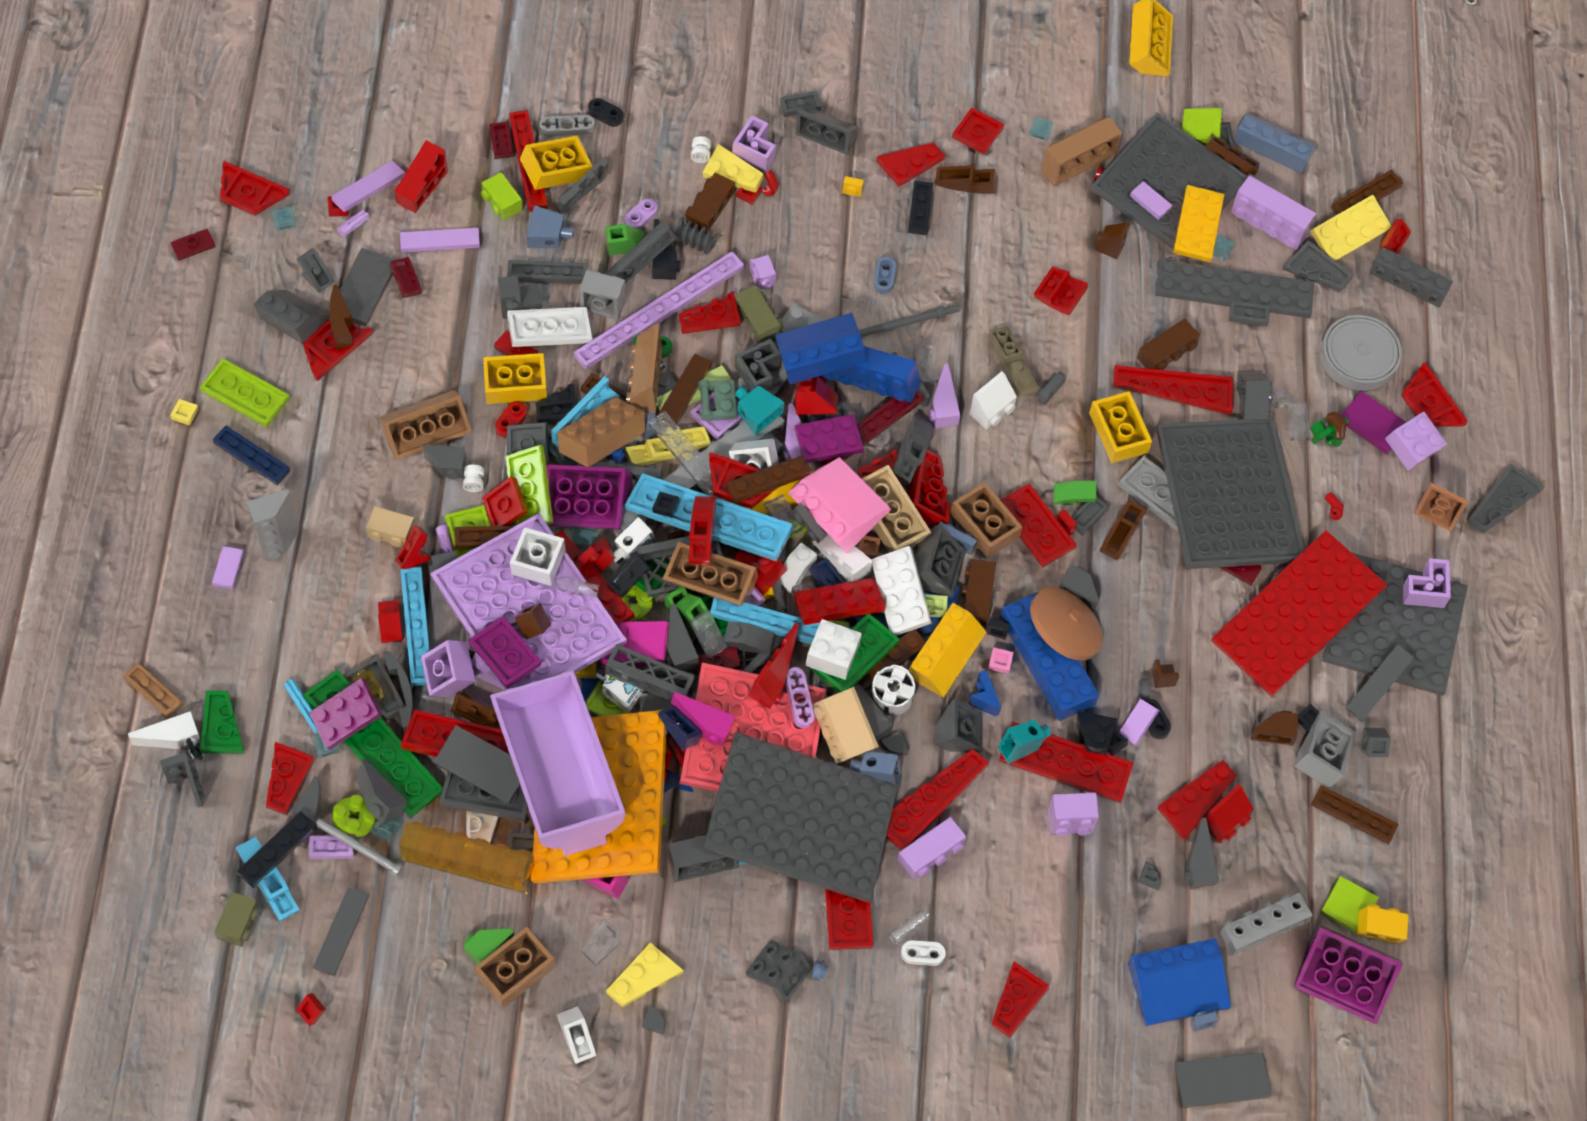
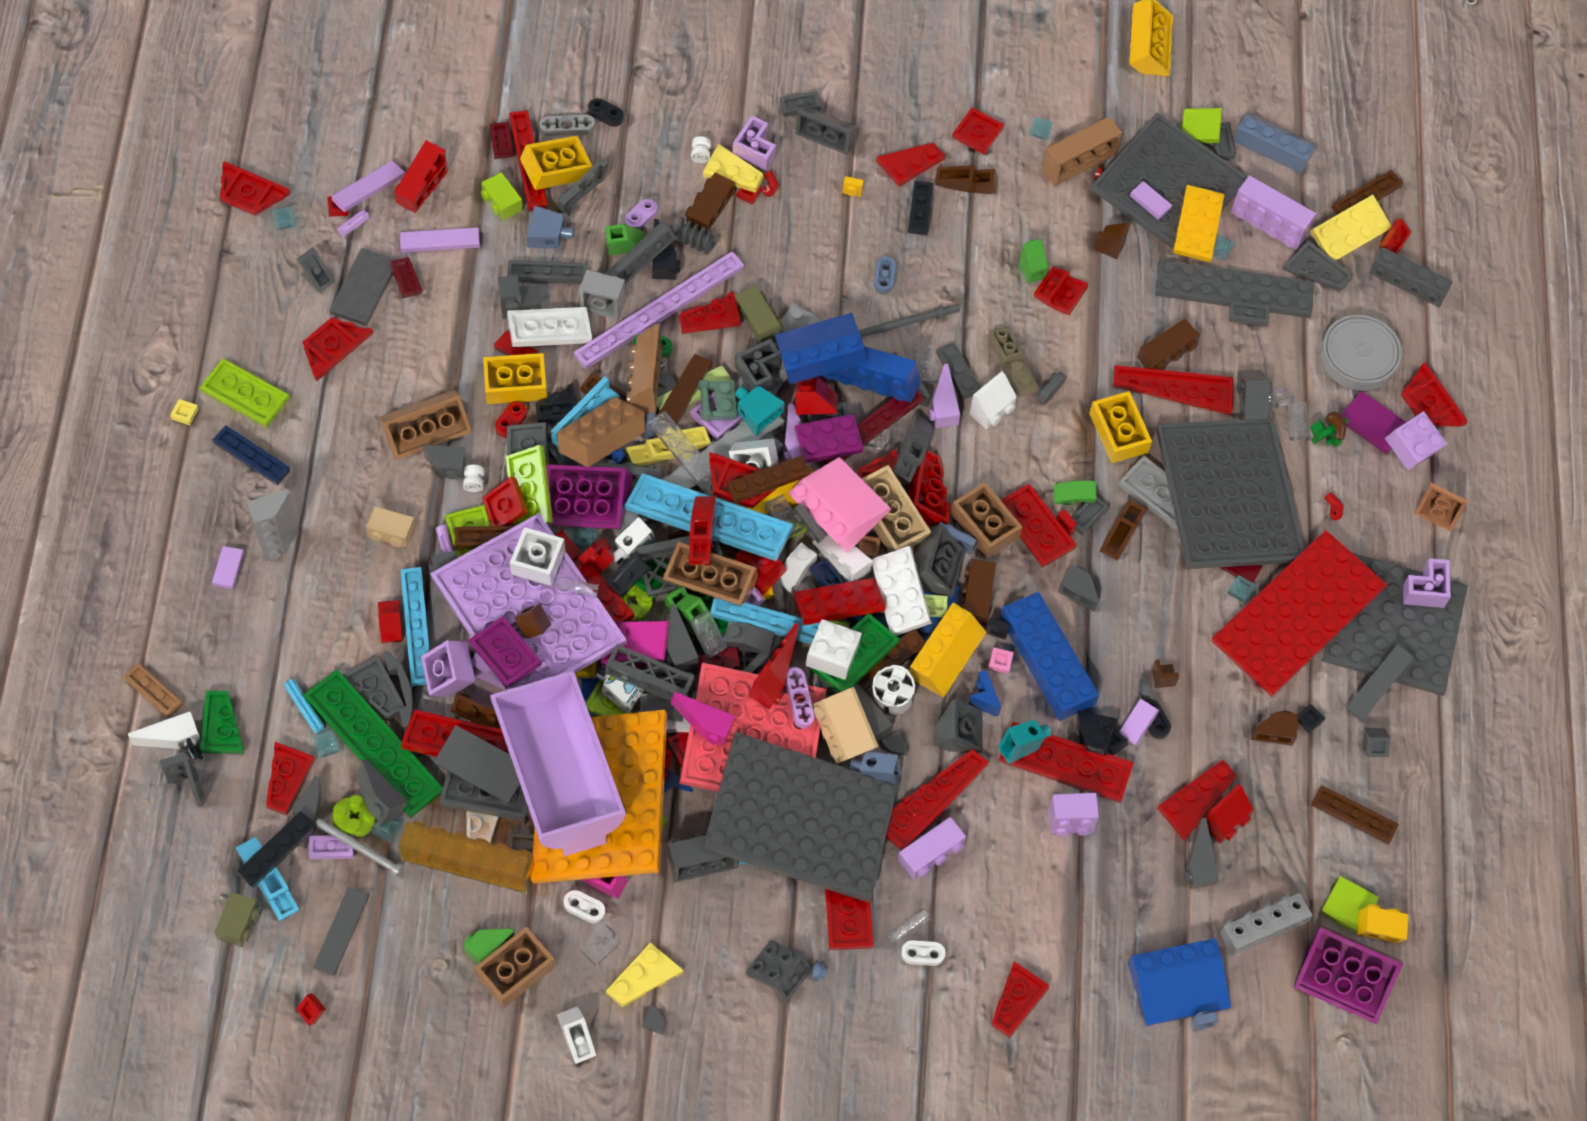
(192, 244): dark red plate -> none
(290, 314): dark grey slope -> none
(340, 319): reddish brown slope -> none
(345, 714): magenta plate -> none
(370, 676): clear yellow window -> none
(411, 552): red slope -> none
(585, 906): none -> white plate
(665, 504): black plate -> none
(685, 732): dark blue slope -> none
(763, 272): lavender window -> none
(959, 370): none -> dark grey plate
(1033, 261): none -> bright green slope
(1066, 623): nougat dish -> none
(1150, 877): dark grey tile -> none
(1222, 1080): dark grey tile -> none
(1232, 155): reddish brown plate -> none
(1241, 589): none -> clear light blue tile
(1325, 750): light grey slope -> none
(1504, 498): dark grey wing -> none

